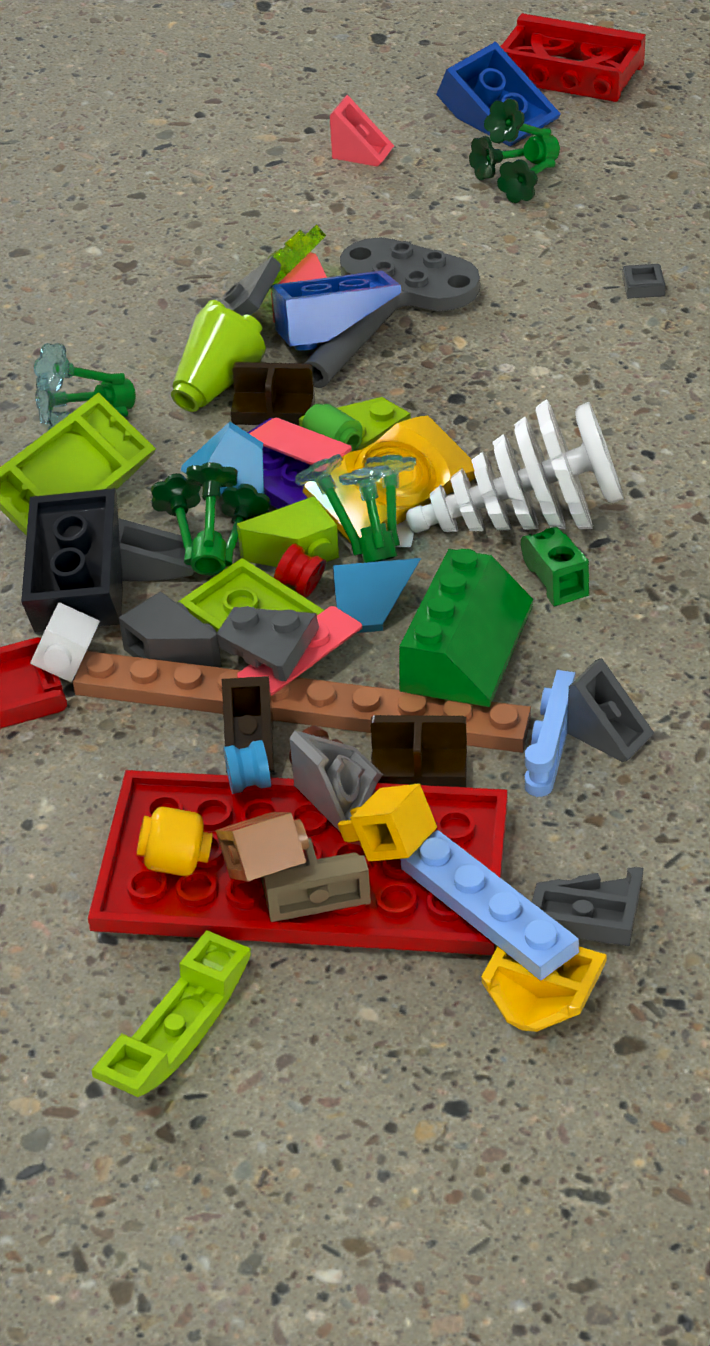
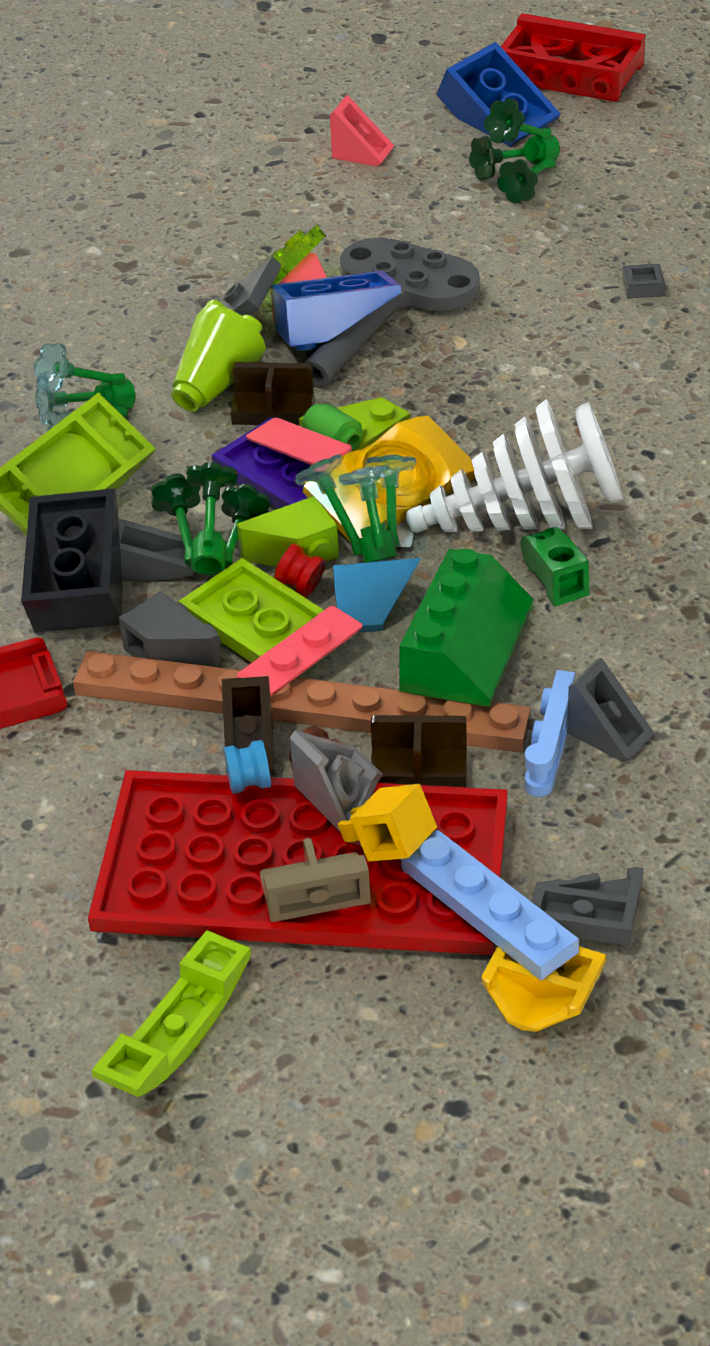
(65, 642): white brick -> none
(173, 841): yellow head -> none
(233, 449): dark azure slope -> none
(263, 845): medium nougat brick -> none
(268, 637): dark grey wing -> none

